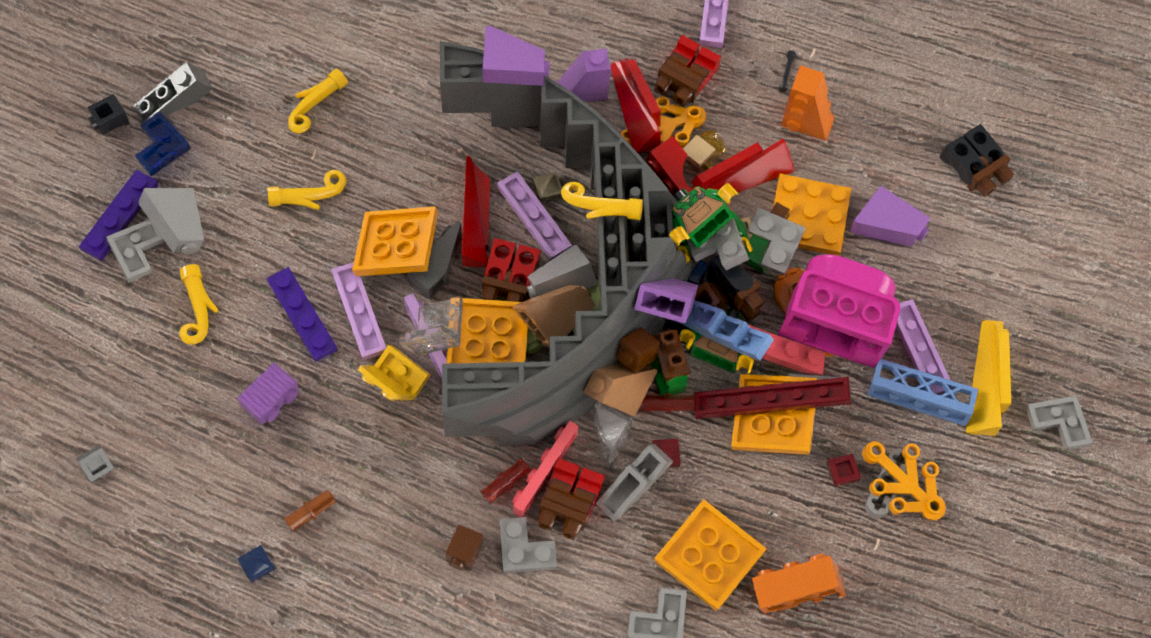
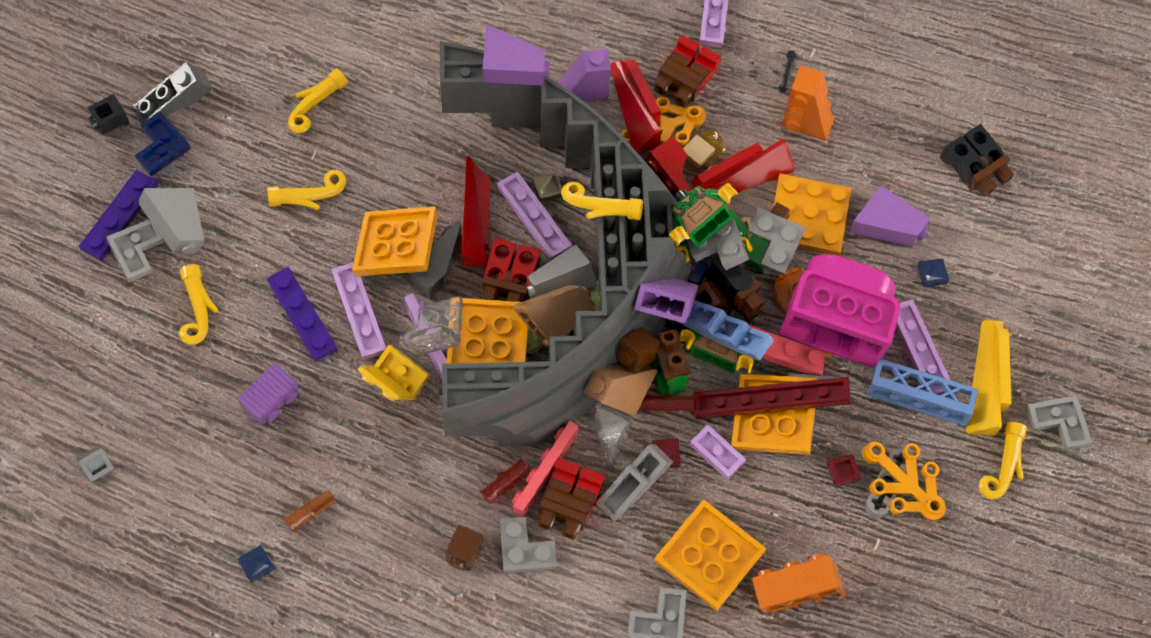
(717, 452): none -> lavender plate
(933, 272): none -> dark blue tile
(1011, 462): none -> yellow plant

